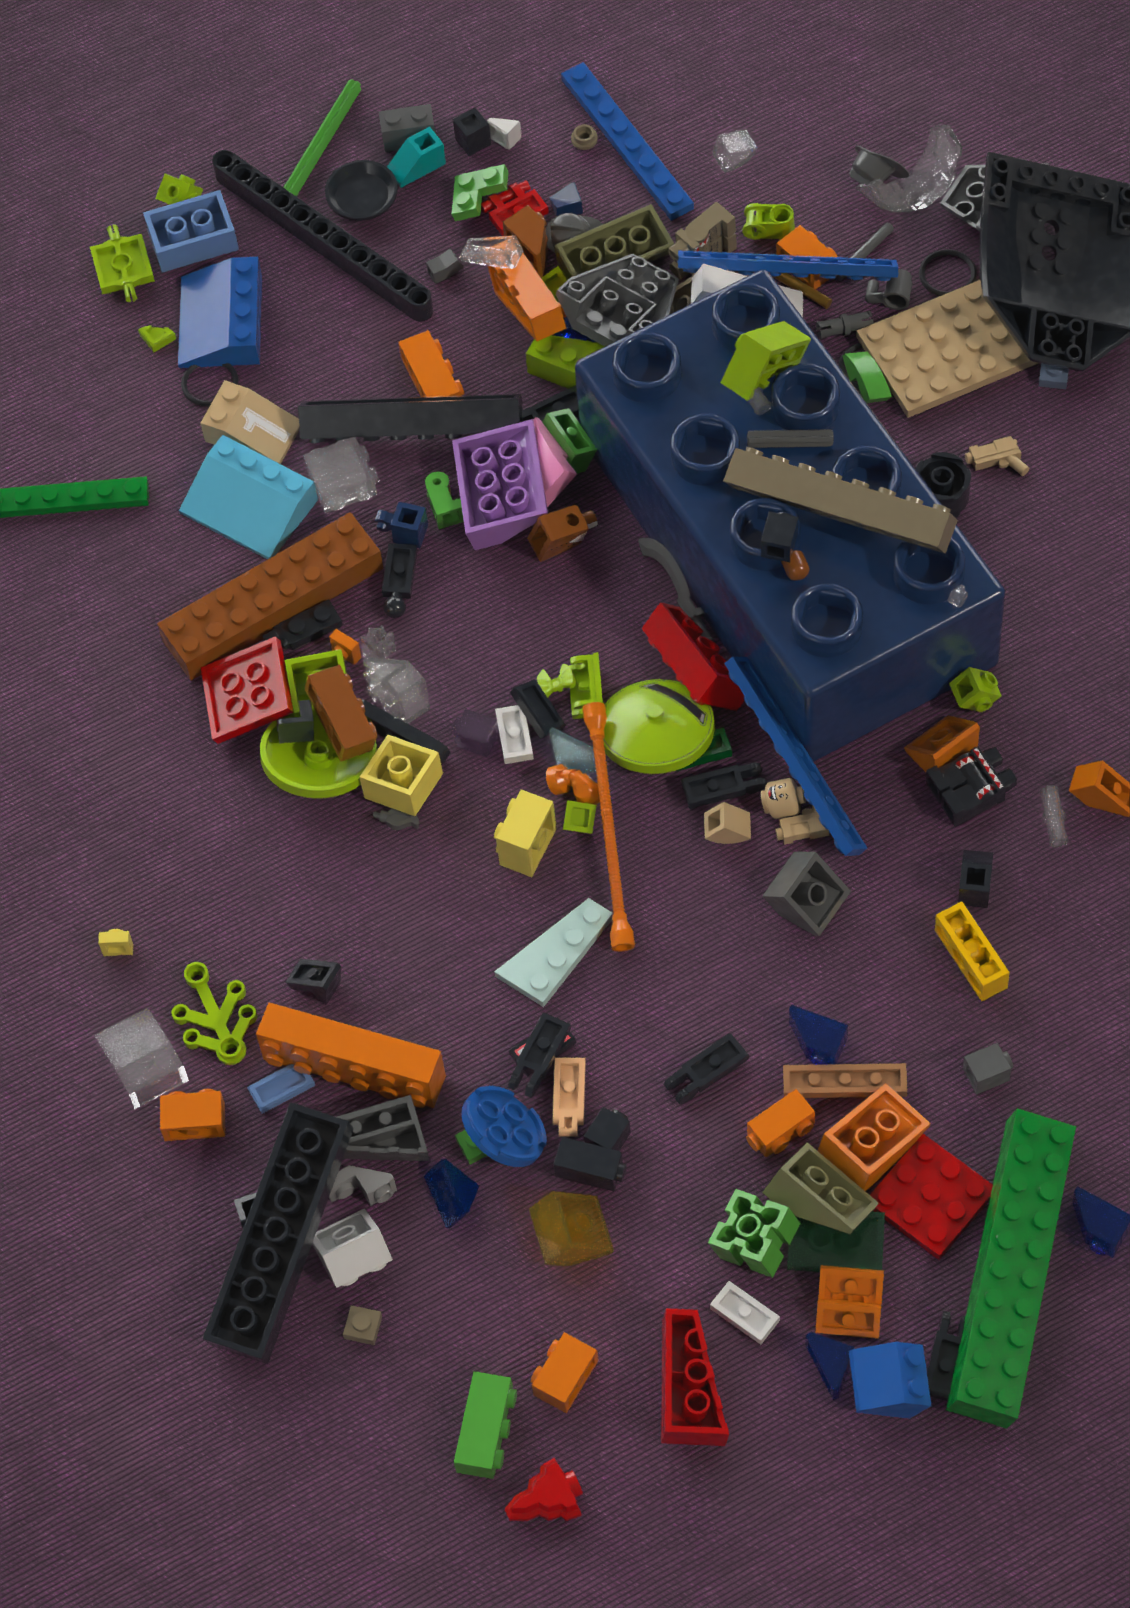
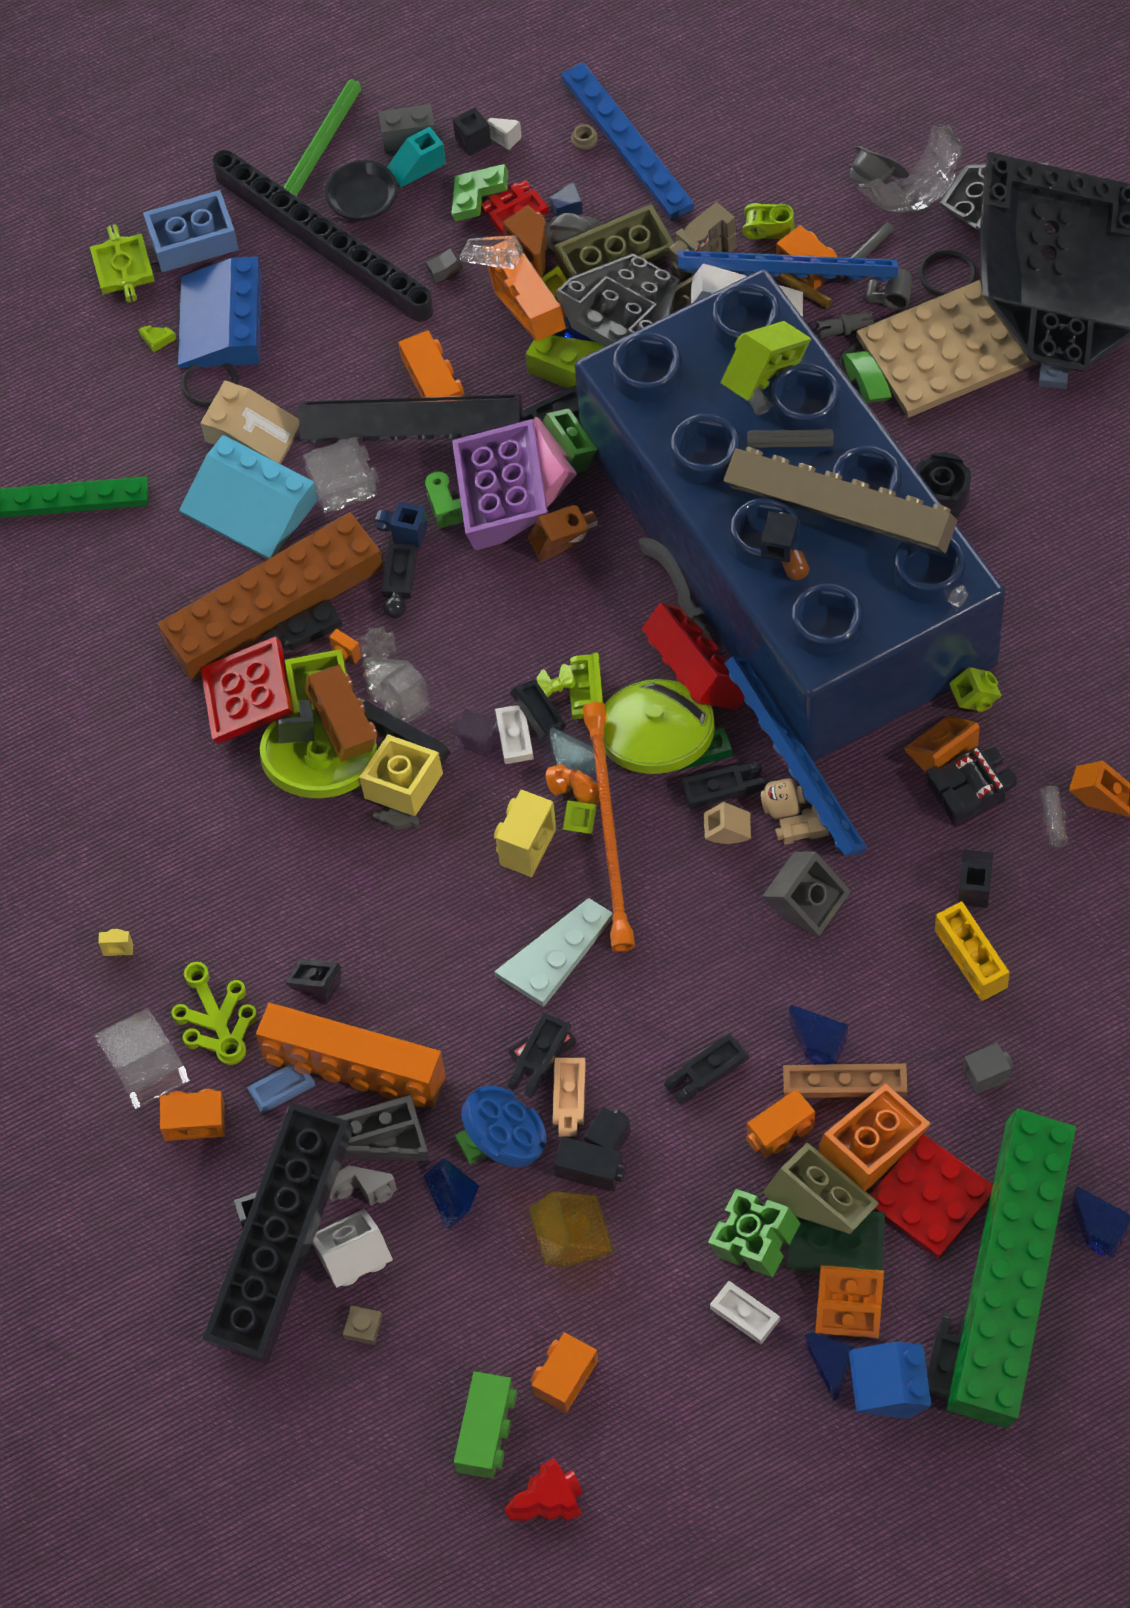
(177, 189): lime brick -> none
(689, 1393): red wedge -> none
(734, 150): clear brick -> none
(1000, 452): tan piece -> none

